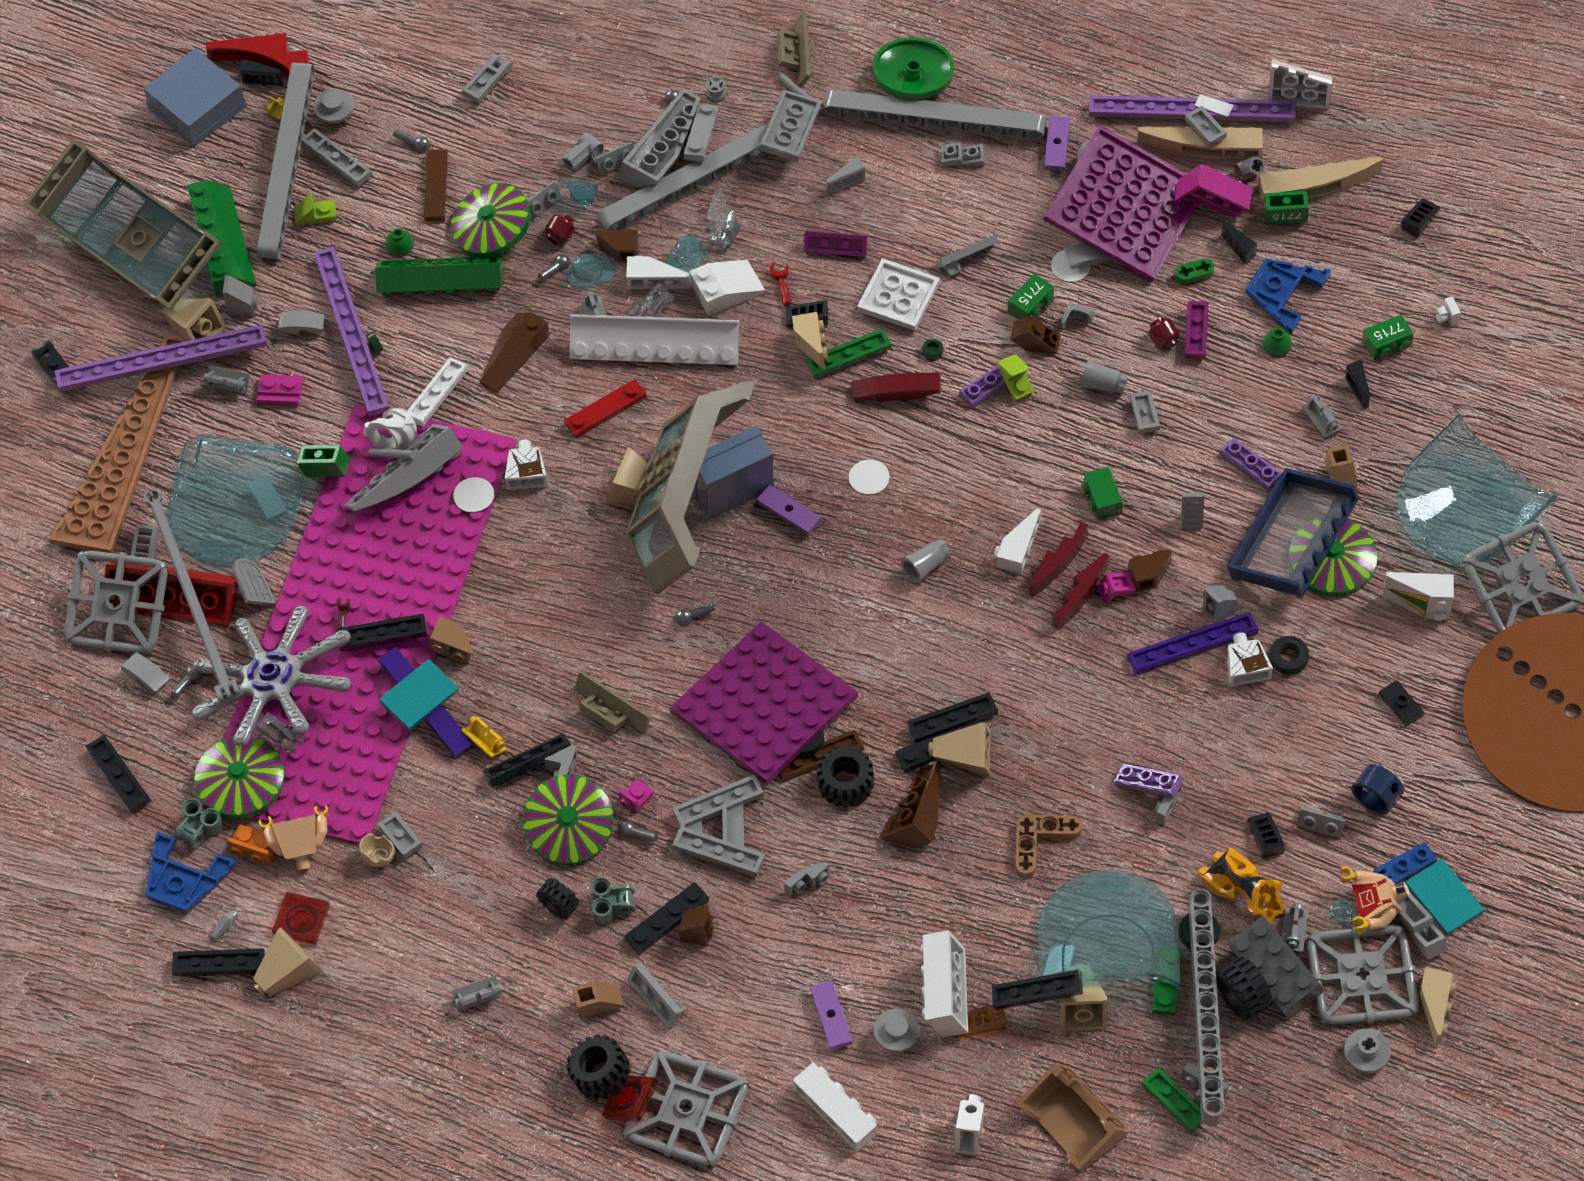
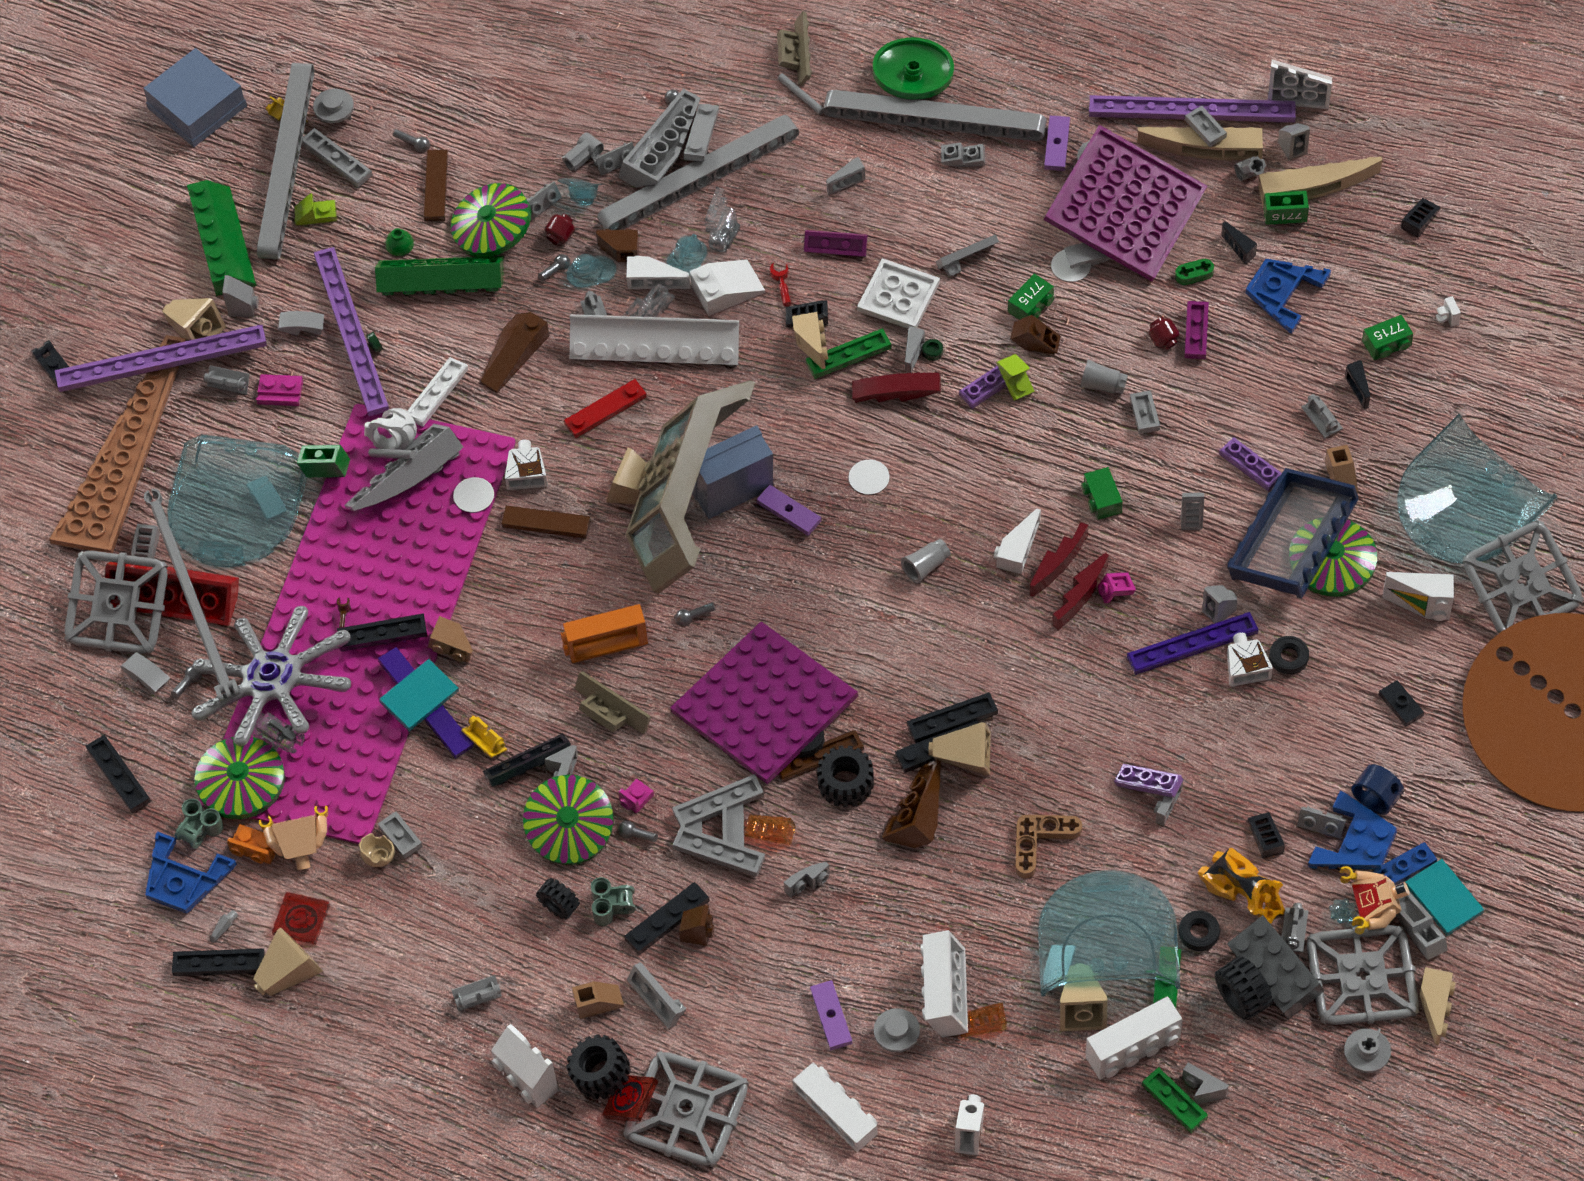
(122, 225): window -> none
(252, 583): light grey window -> none
(259, 74): black slope -> none
(265, 50): red arch -> none
(486, 78): light grey plate -> none
(524, 1067): none -> white wedge
(546, 521): none -> reddish brown tile
(604, 633): none -> orange piece
(715, 89): light grey wheel -> none
(784, 830): none -> clear orange slope
(790, 125): light grey tile -> none
(914, 345): none -> light grey slope
(1037, 989): black plate -> none
(1072, 1116): medium nougat windscreen -> none
(1077, 312): light grey hair -> none
(1134, 1038): none -> white brick
(1149, 569): reddish brown slope -> none
(1203, 1015): light grey beam -> none
(1214, 105): white sticker -> none
(1214, 190): dark pink wedge -> none
(1277, 342): green brick -> none
(1294, 140): none -> light grey slope
(1365, 842): none -> blue wing

